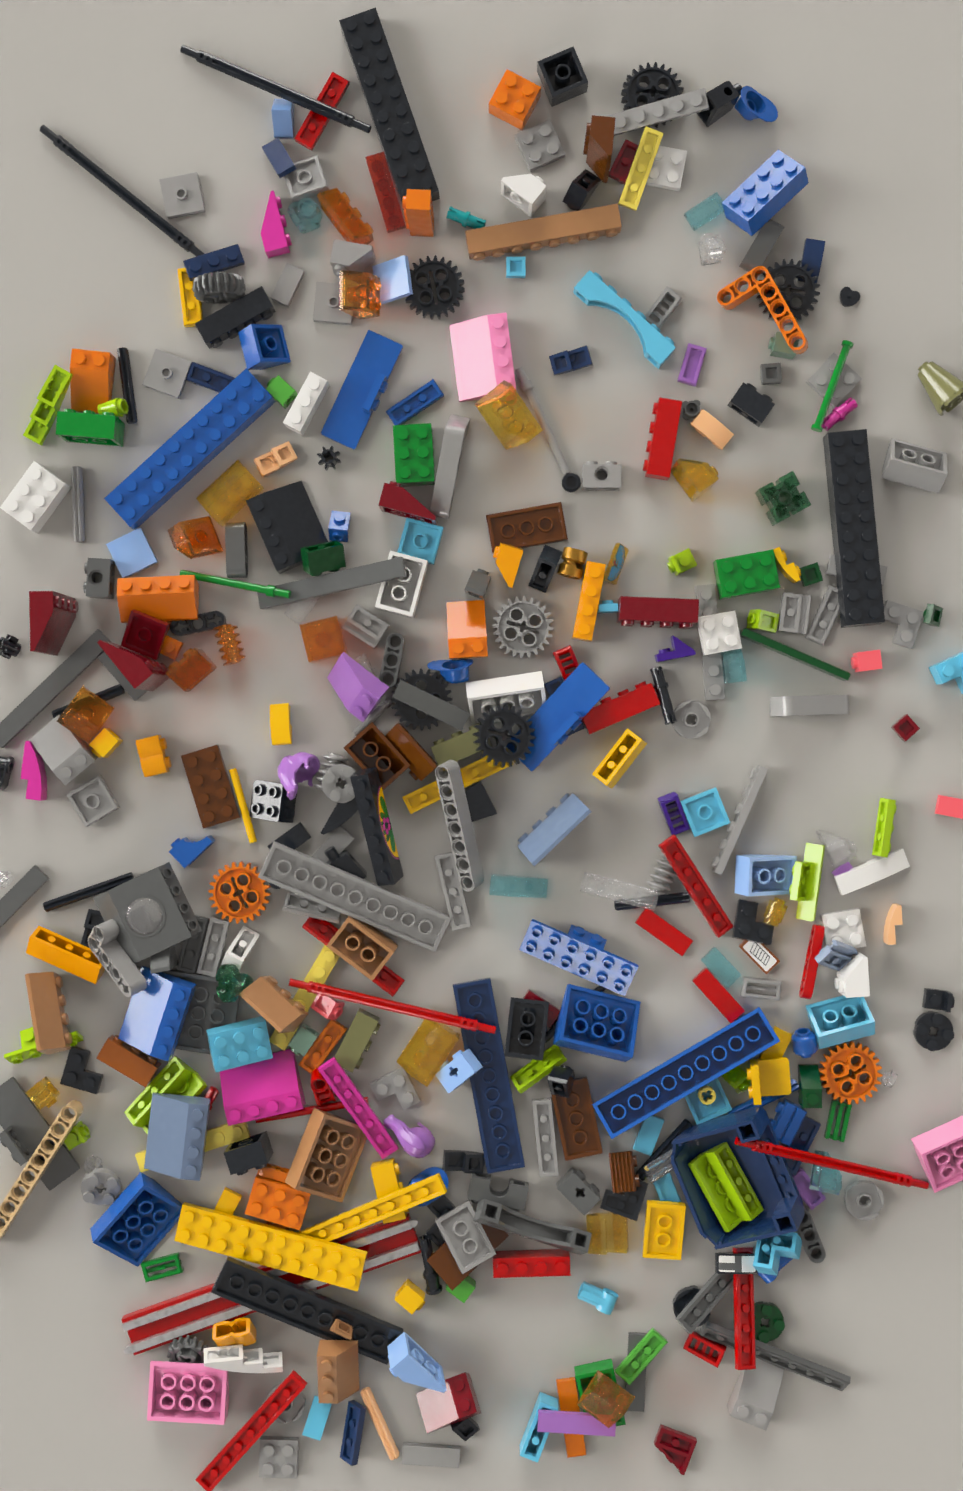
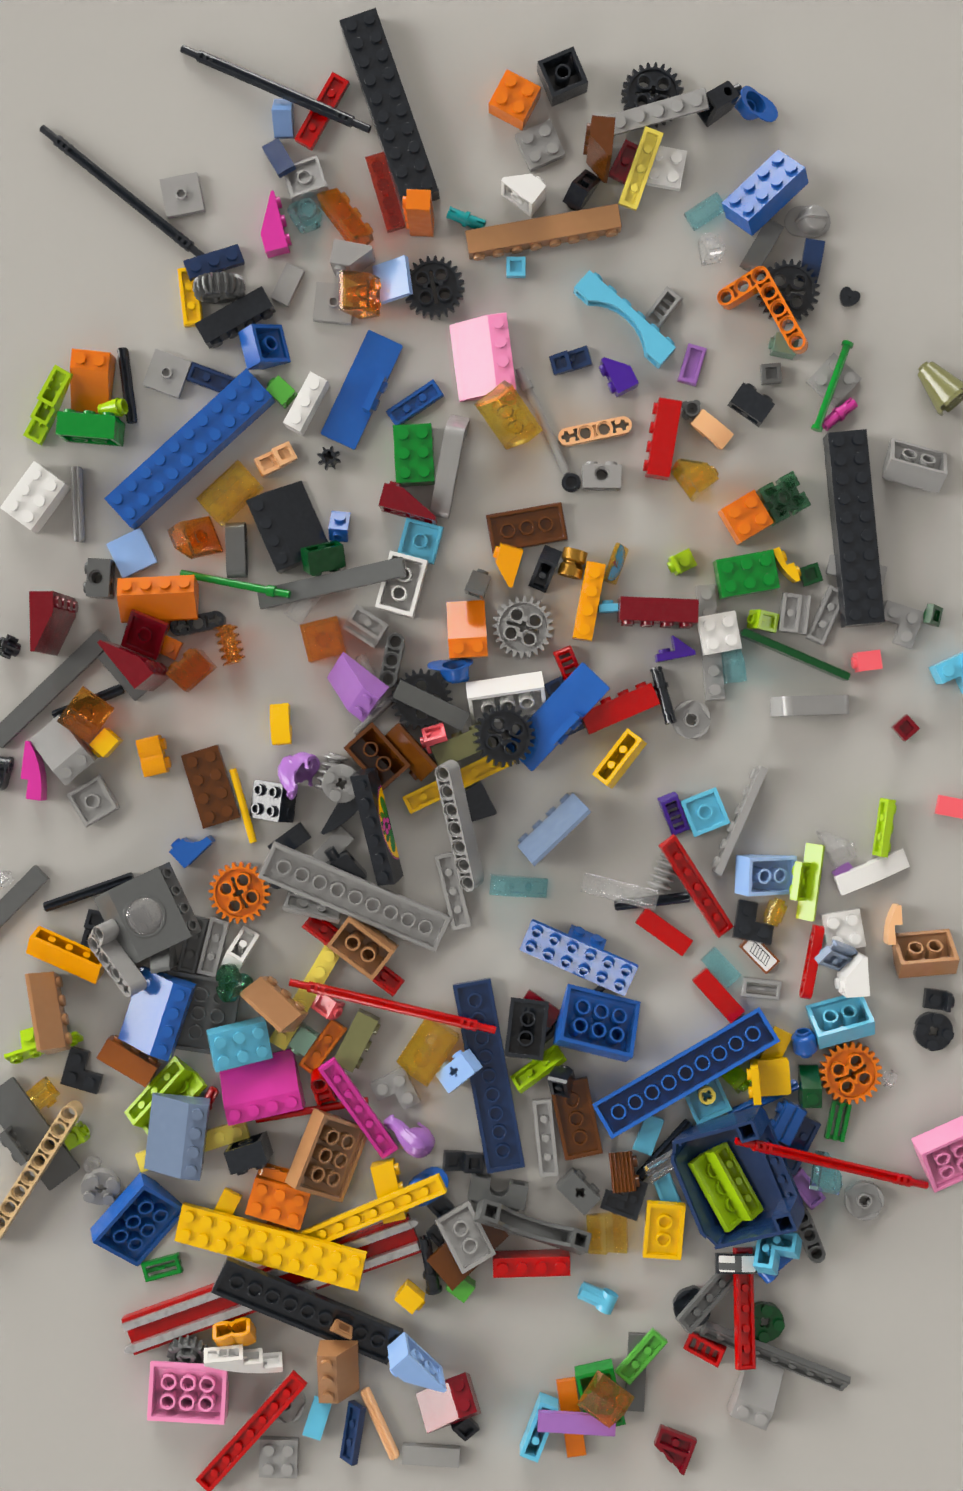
(433, 735): none -> coral bracket
(594, 429): none -> light nougat beam
(619, 375): none -> dark purple slope
(745, 517): none -> orange brick
(807, 221): none -> light grey piece
(925, 954): none -> medium nougat slope

